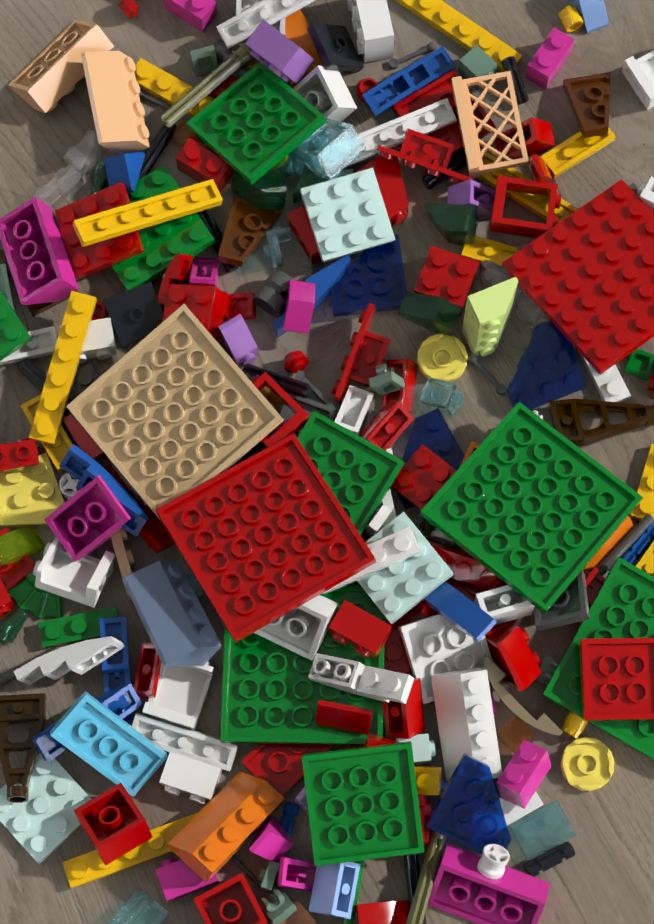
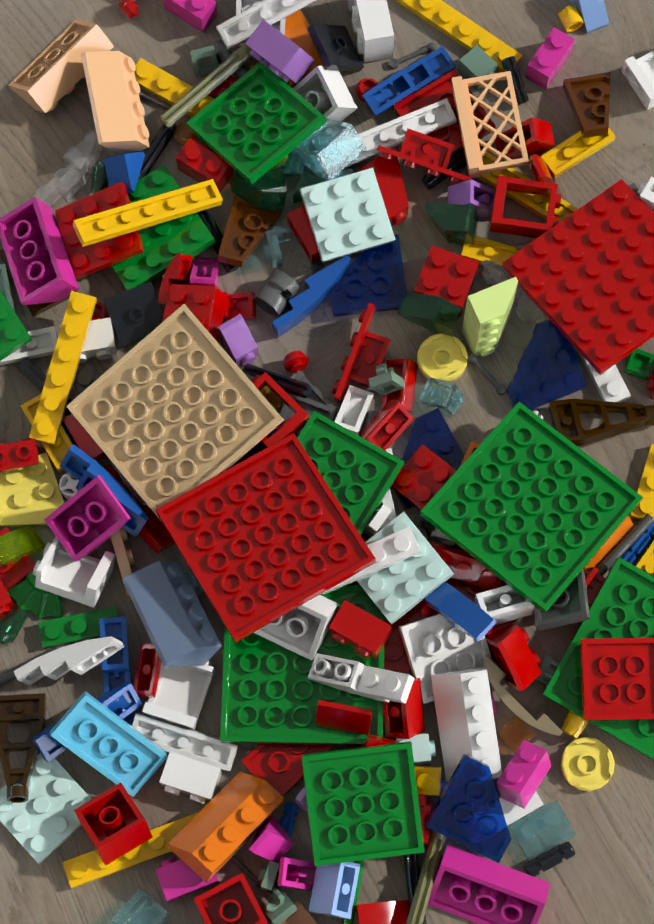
(299, 306): dark pink slope -> none
(493, 861): white wheel -> none

